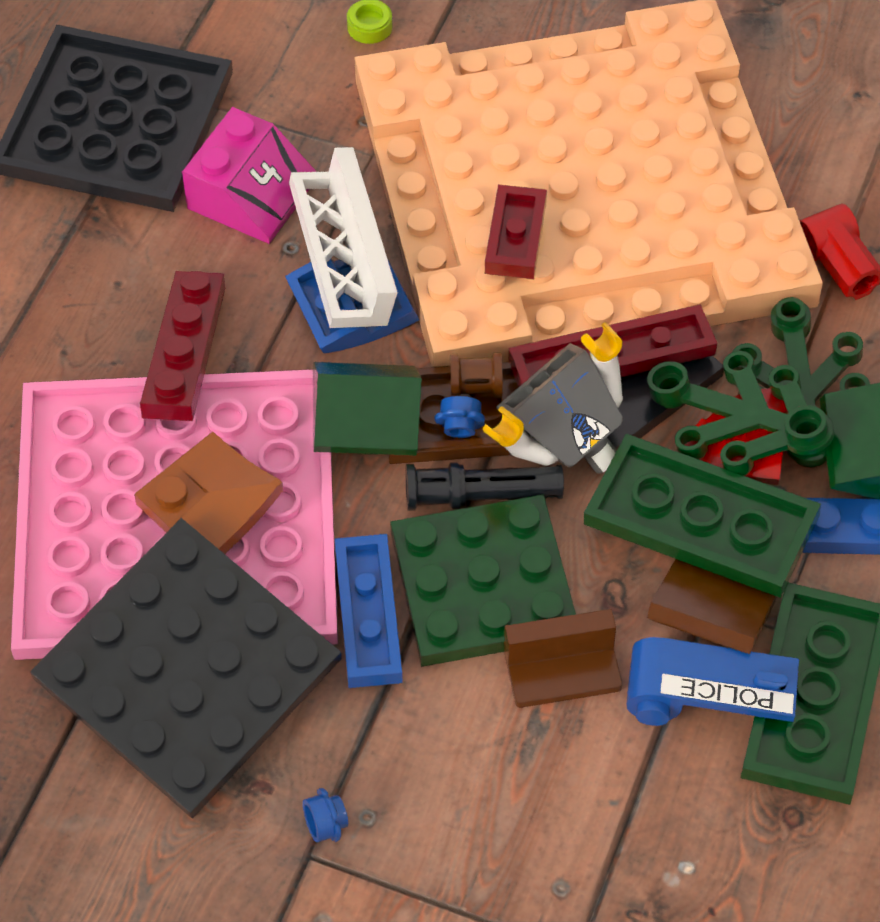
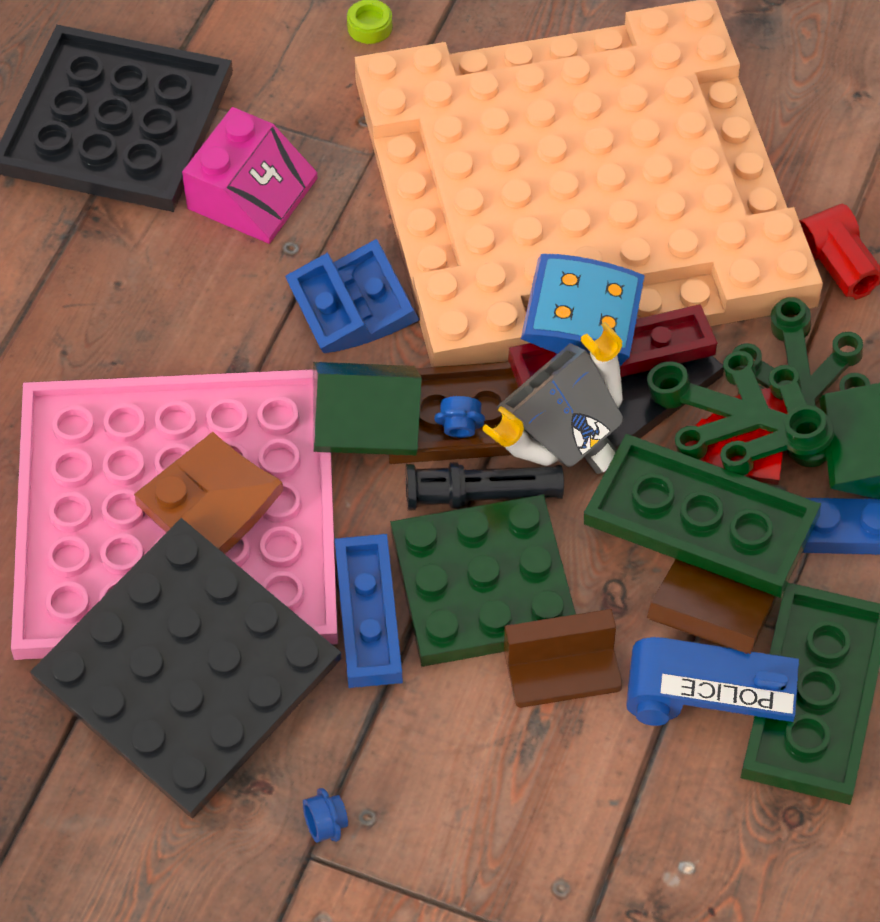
(183, 346): dark red plate -> none
(359, 234): white fence -> none
(476, 375): reddish brown bush -> none
(515, 231): dark red plate -> none
(576, 297): none -> dark azure slope

